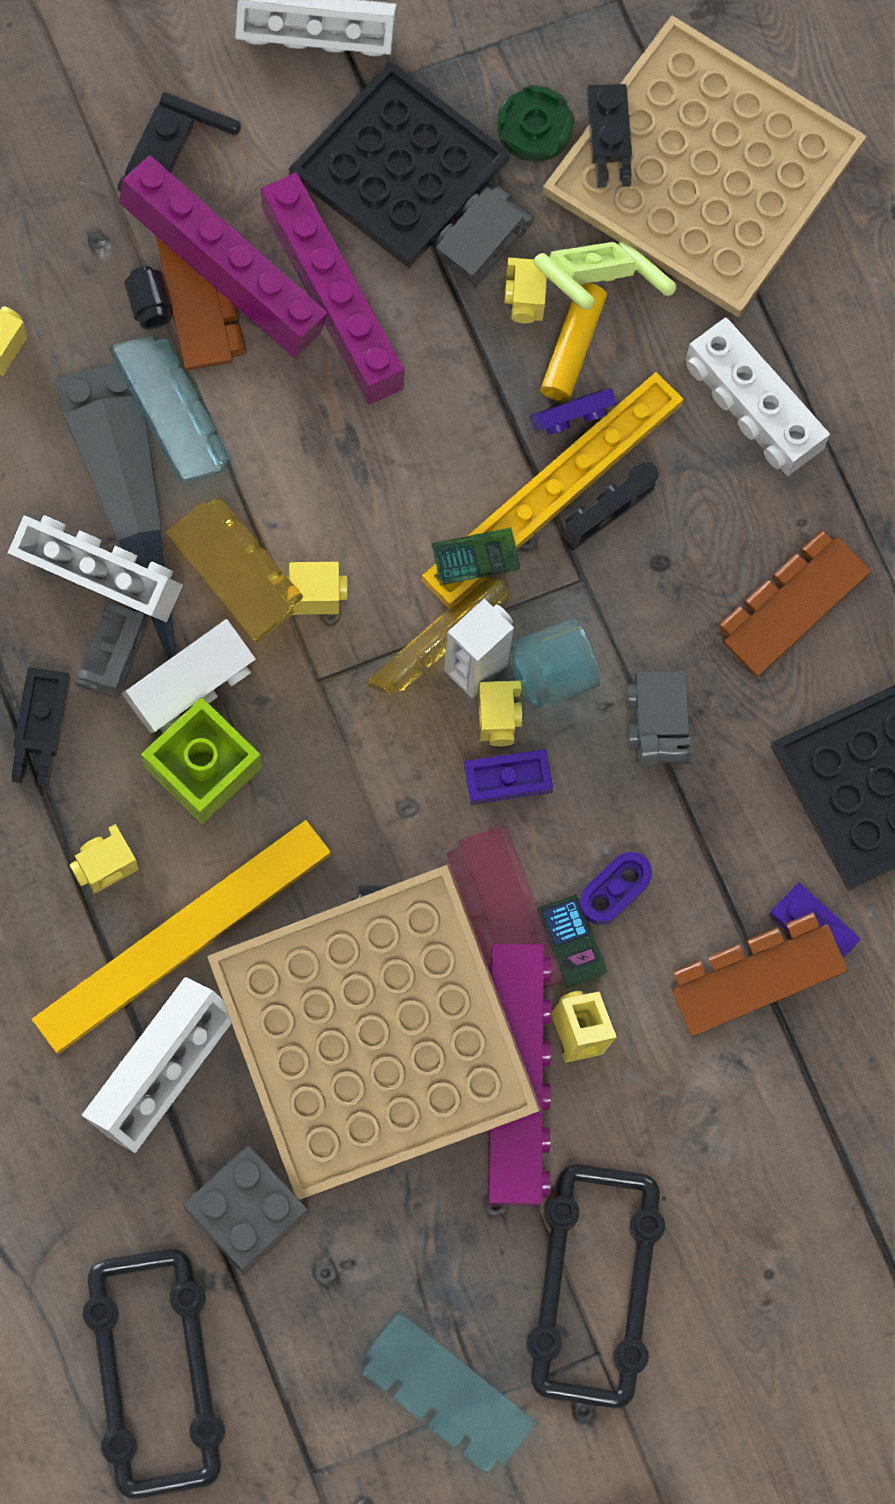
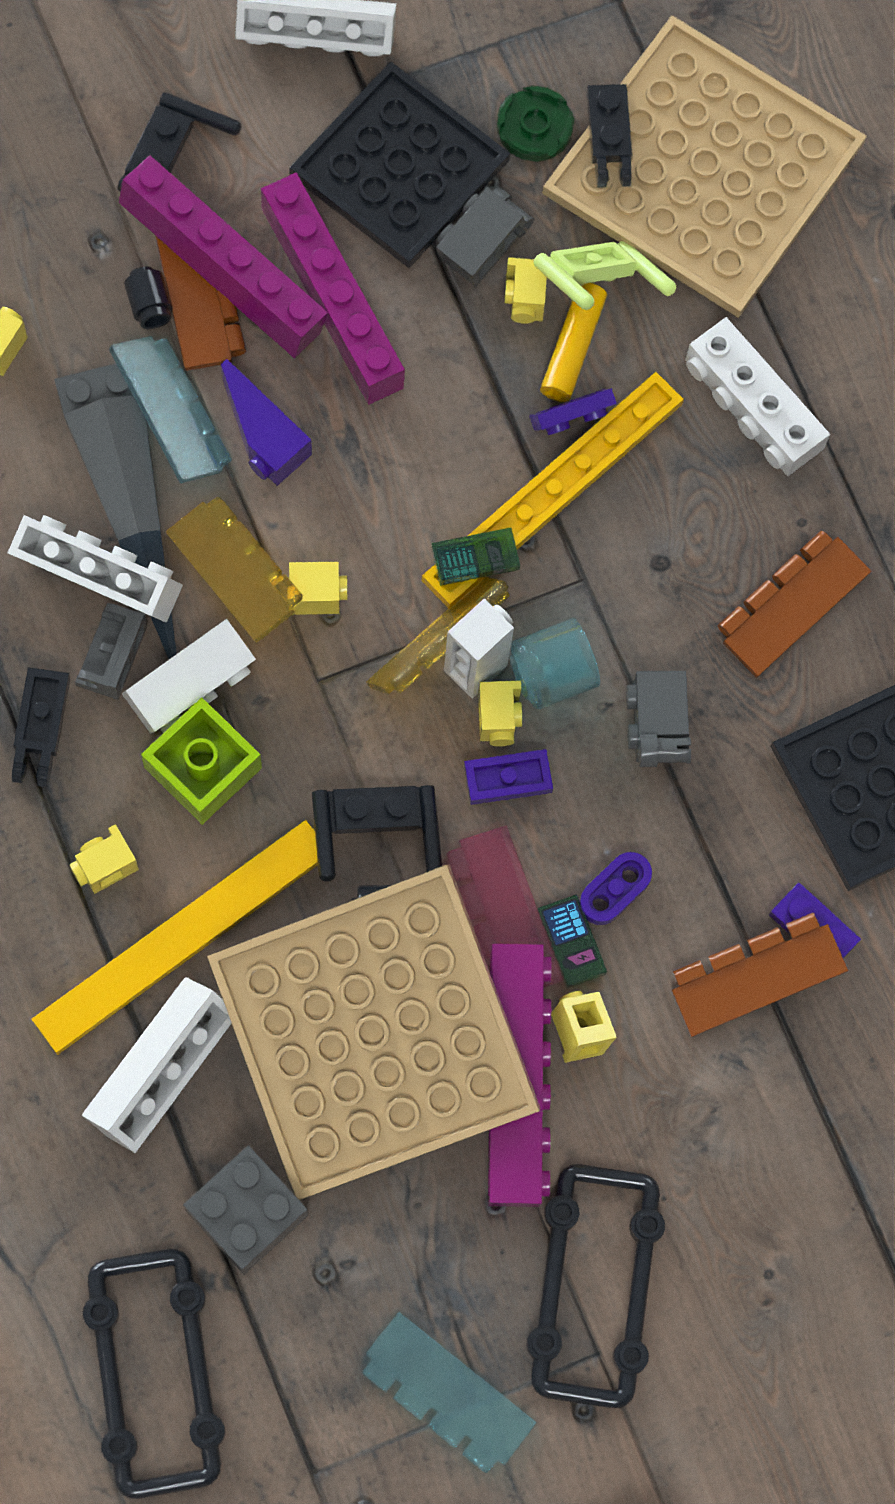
(270, 437): none -> dark purple slope
(374, 811): none -> black plate
(611, 505): black hinge -> none

